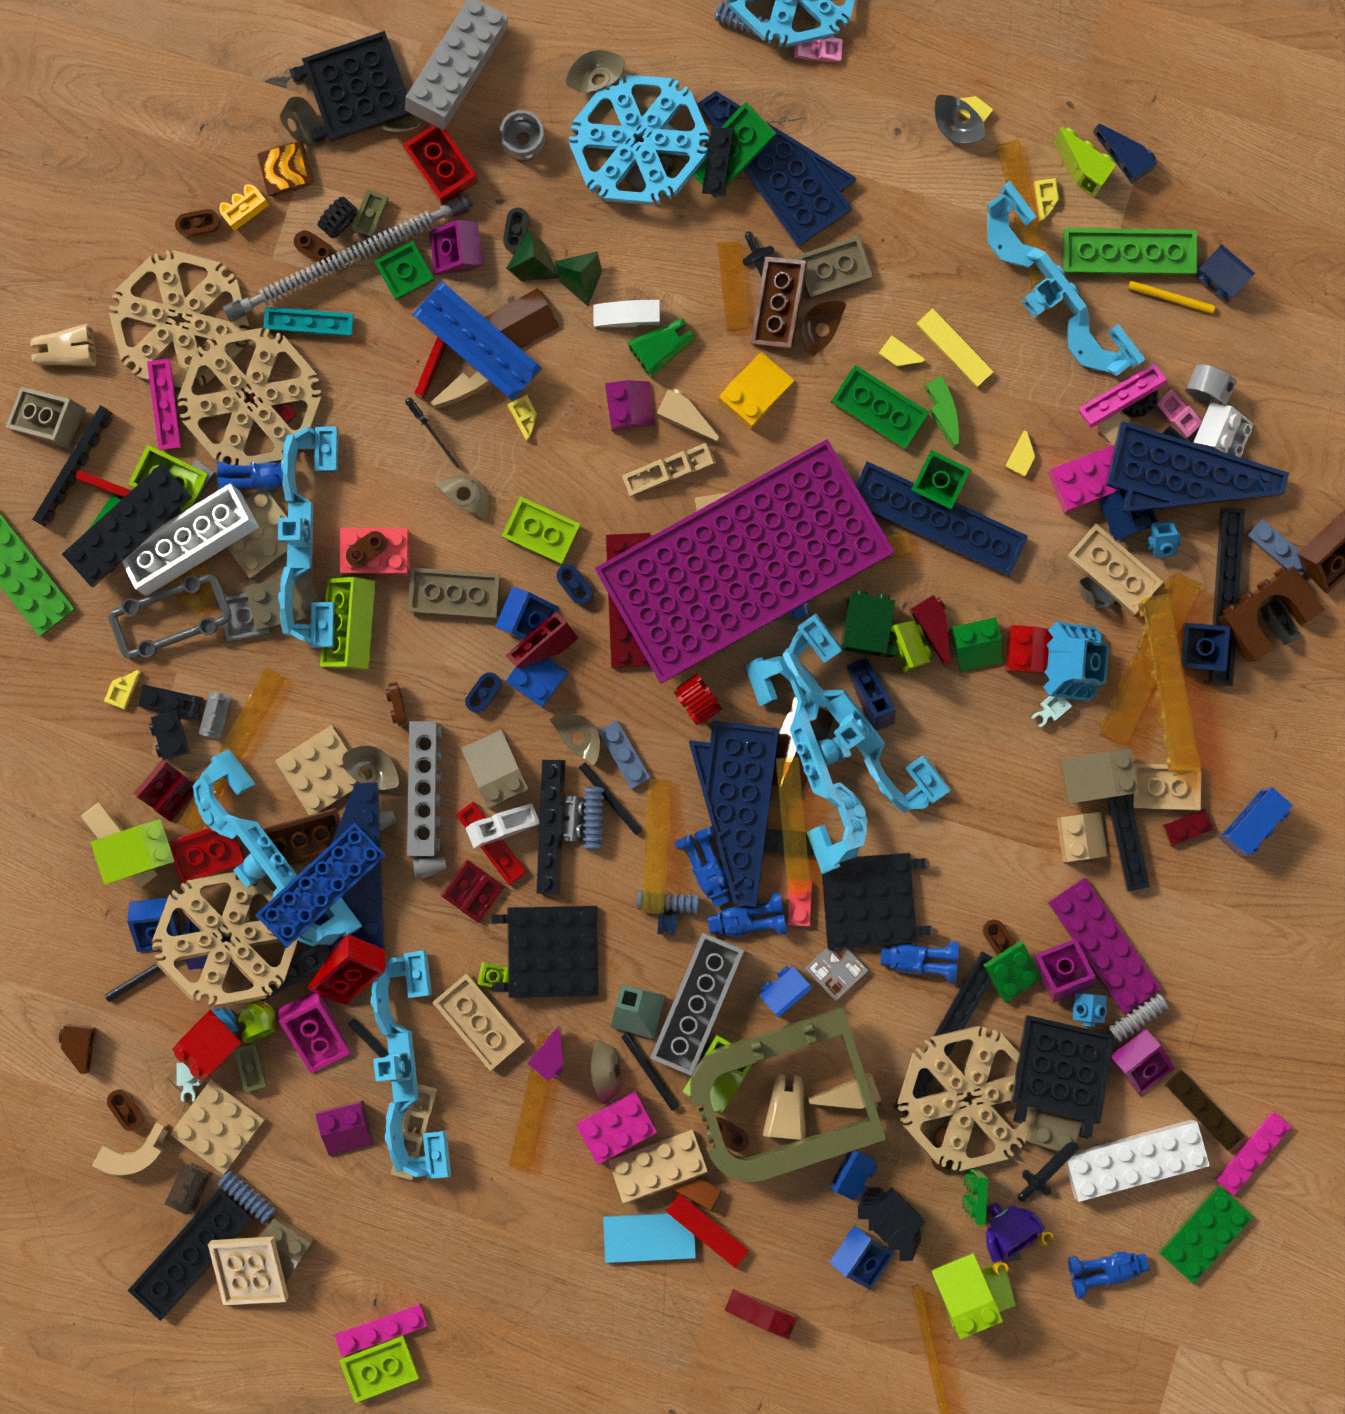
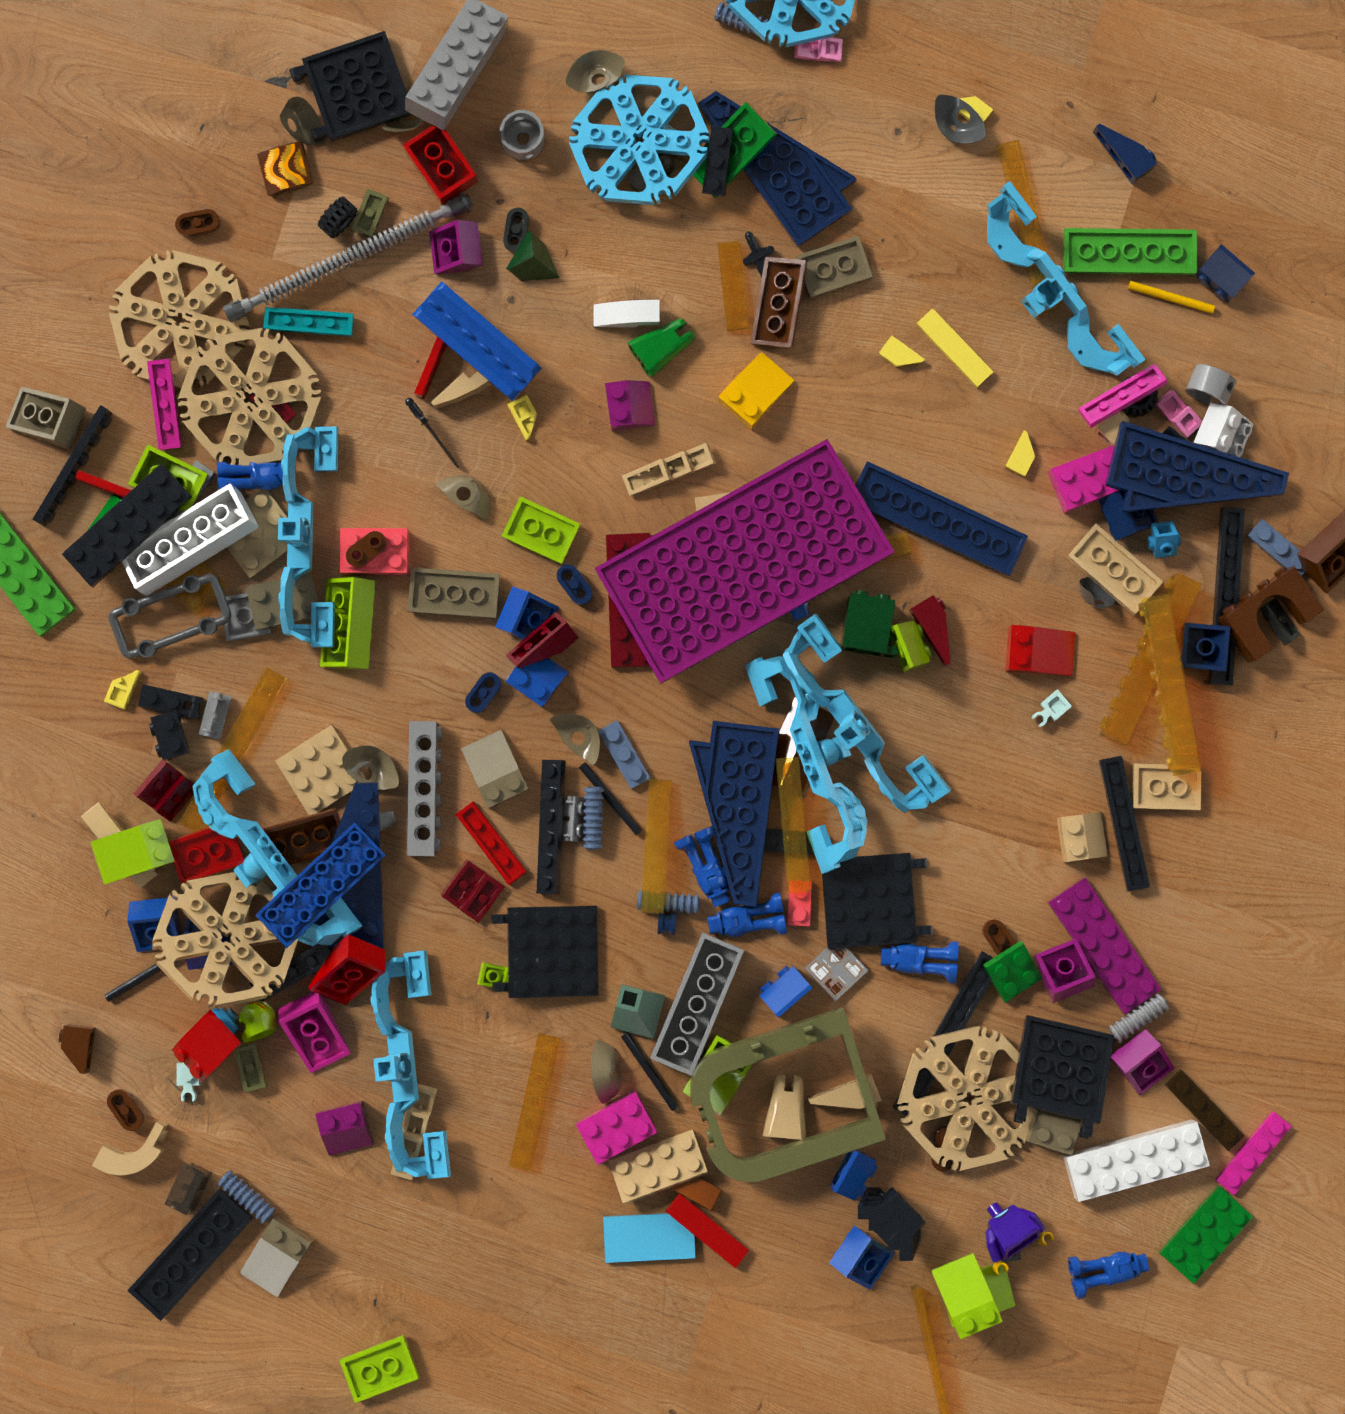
(66, 347): tan piece -> none
(217, 1126): tan plate -> none
(243, 207): yellow plate -> none
(248, 1270): tan plate -> none
(313, 247): reddish brown plate -> none
(367, 1038): black bar -> none
(381, 1330): dark pink plate -> none
(398, 714): reddish brown plate -> none
(404, 270): green plate -> none
(428, 866): light grey cone -> none
(478, 1021): tan plate -> none
(502, 825): white slope -> none
(524, 319): reddish brown slope -> none
(549, 1056): magenta slope -> none
(580, 275): dark green slope -> none
(683, 414): tan slope -> none
(698, 699): red brick -> none
(729, 1131): reddish brown plate -> none
(761, 1313): dark red slope -> none
(827, 313): reddish brown piece -> none
(871, 695): dark blue slope -> none
(879, 407): green plate -> none
(941, 479): green slope -> none
(944, 411): bright green slope -> none
(976, 1196): green plate -> none
(977, 644): green slope -> none
(1038, 1181): black sword -> none
(1046, 197): light yellow tile -> none
(1076, 661): dark azure slope -> none
(1085, 164): lime slope -> none
(1089, 1008): dark azure brick -> none
(1099, 776): dark tan slope -> none
(1187, 827): dark red plate -> none
(1256, 822): blue brick -> none

